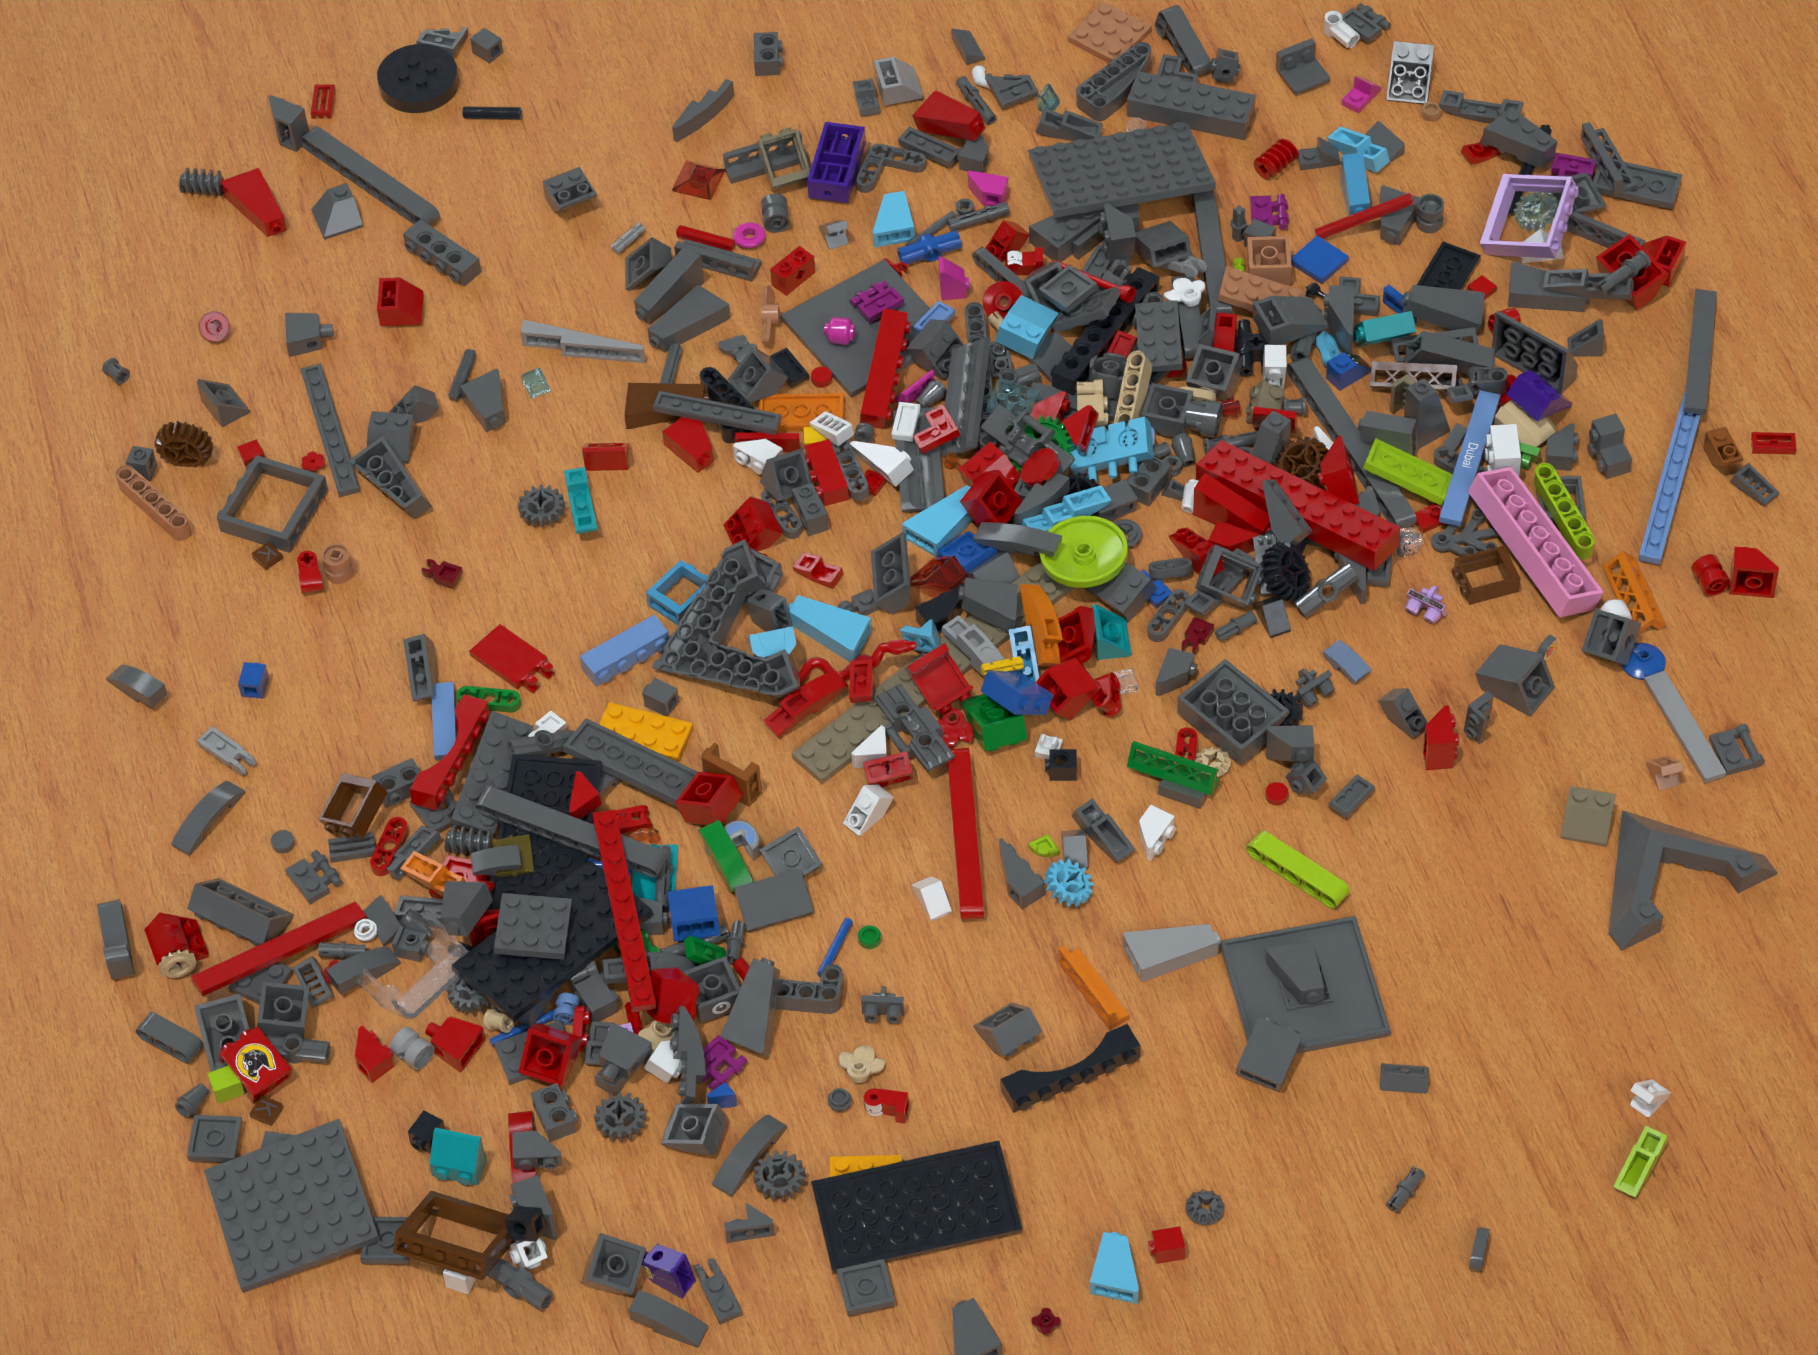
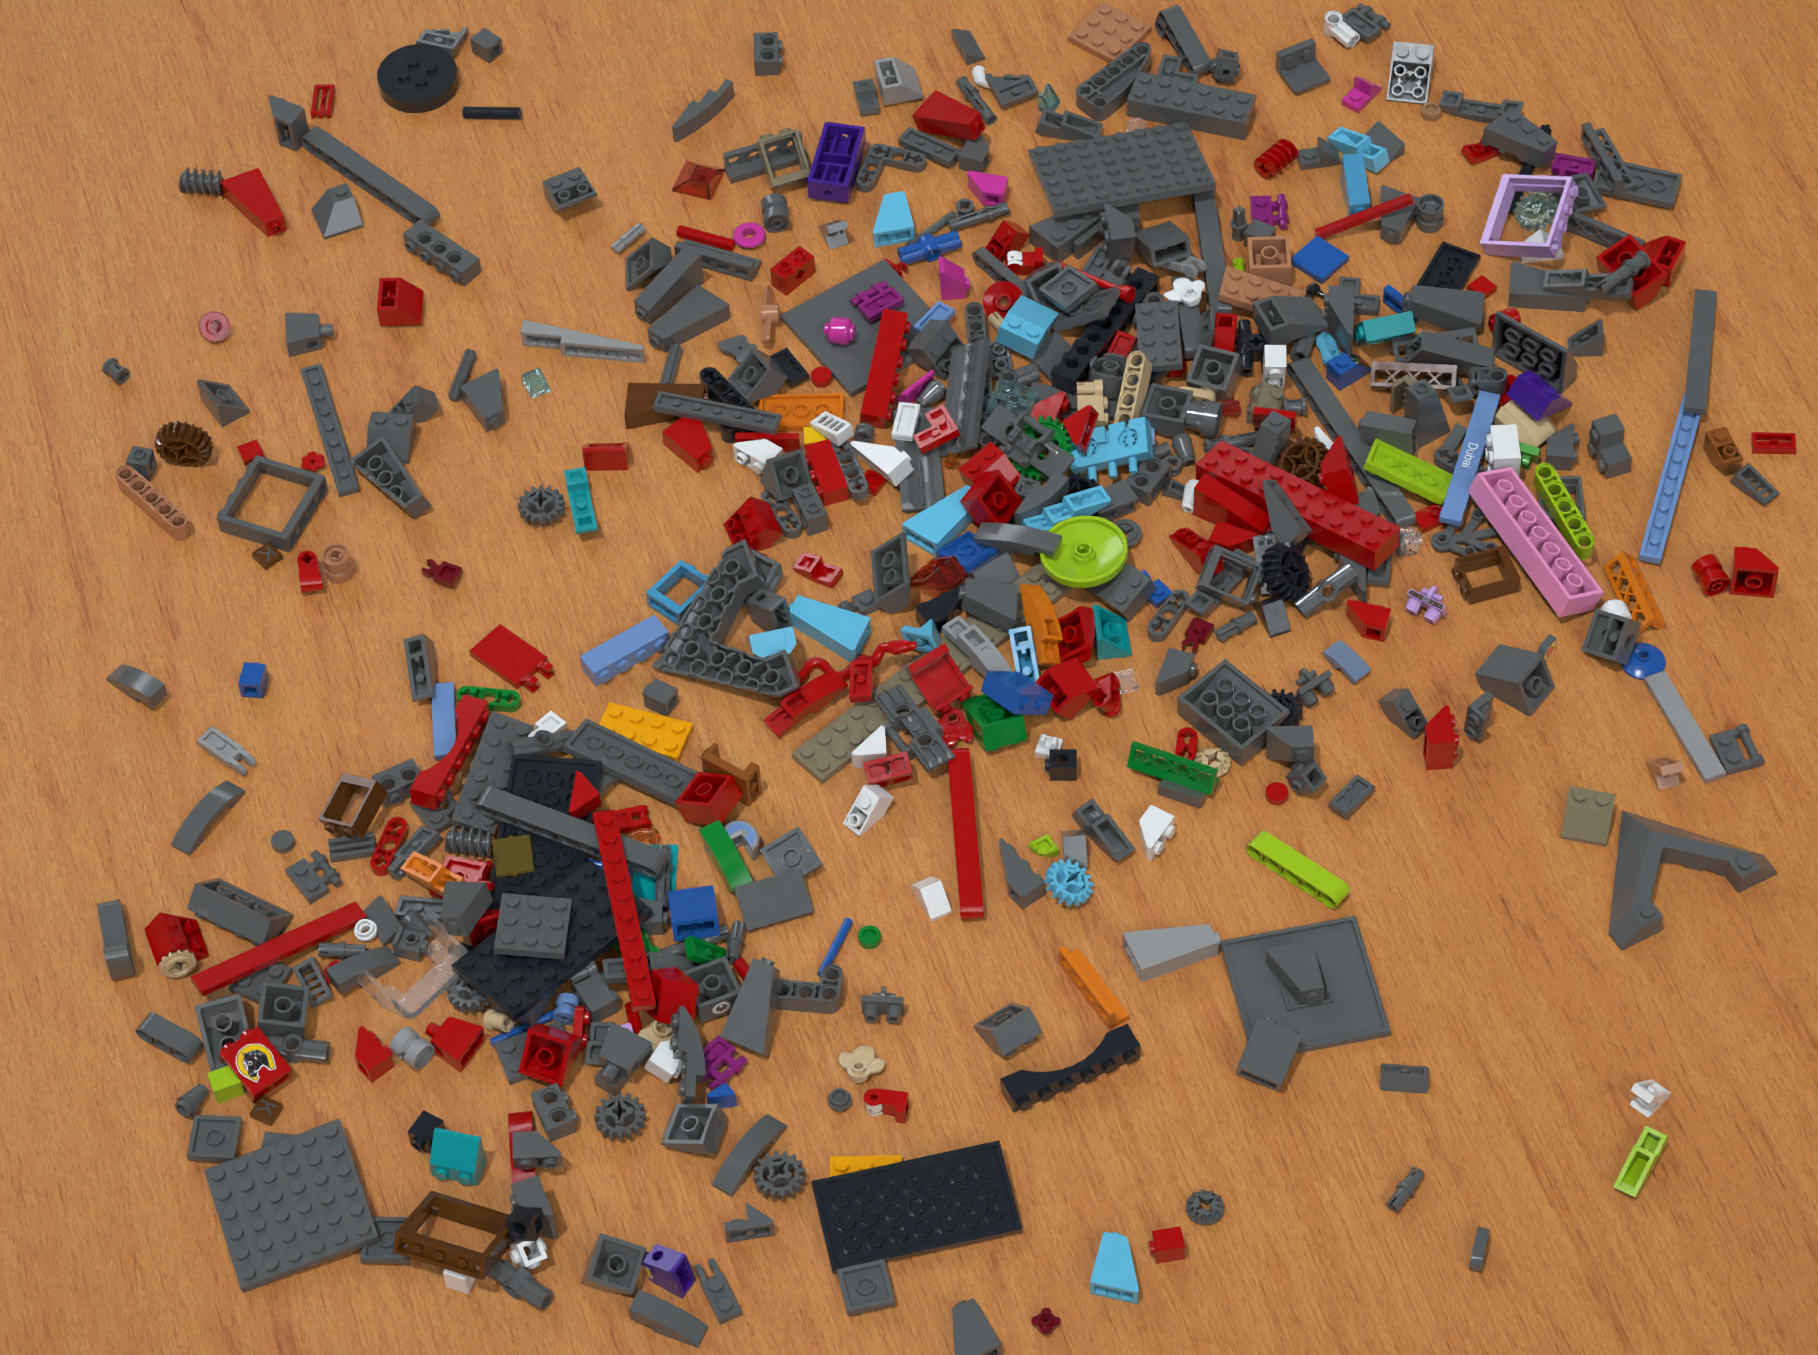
(496, 858): dark grey slope -> none
(1003, 665): yellow axle -> none
(1040, 467): red tile -> none
(1170, 568): dark grey plate -> none
(1369, 619): none -> red slope

